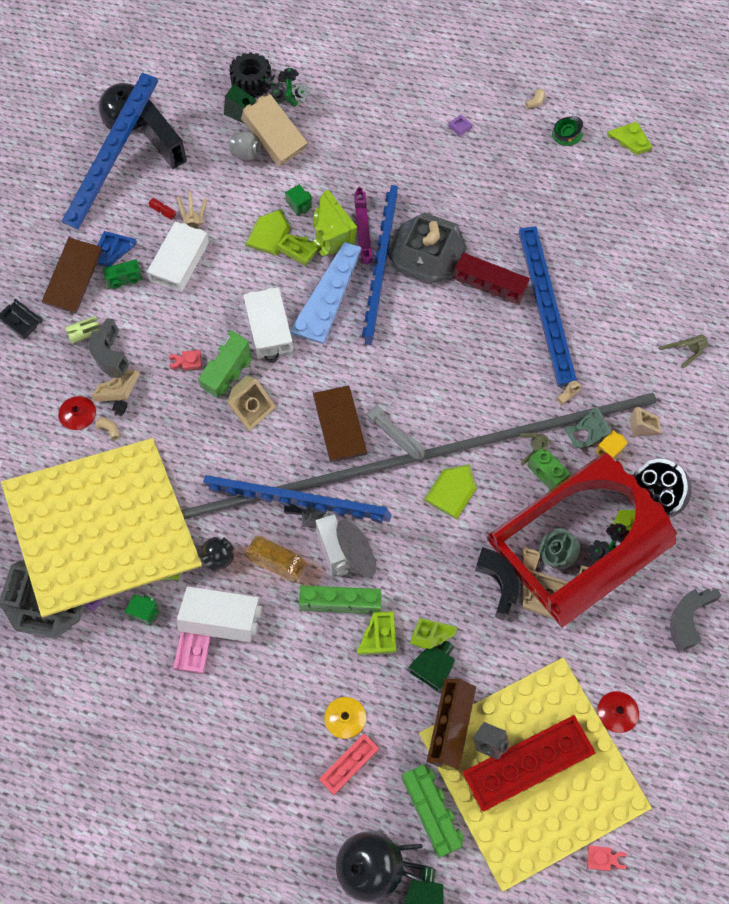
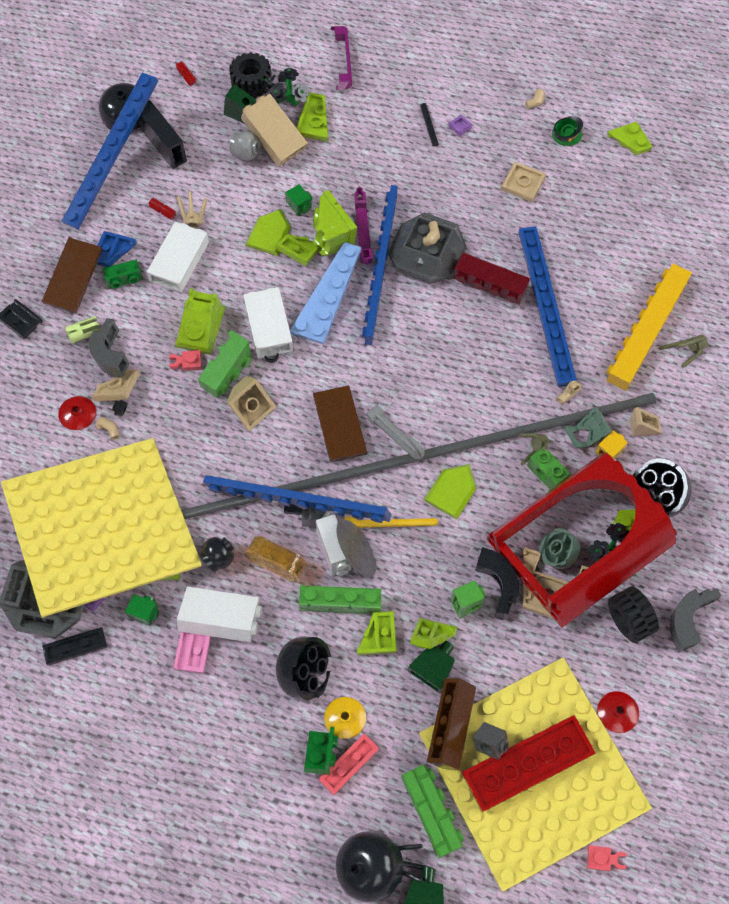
(74, 646): none -> black tile
(184, 71): none -> red piece
(200, 322): none -> lime piece
(296, 661): none -> black cylinder
(313, 118): none -> lime wing
(320, 752): none -> green bracket
(345, 80): none -> magenta piece
(393, 522): none -> yellow piece
(429, 125): none -> black bar
(467, 599): none -> bright green brick
(523, 181): none -> tan tile
(633, 614): none -> black tyre
(649, 326): none -> yellow brick

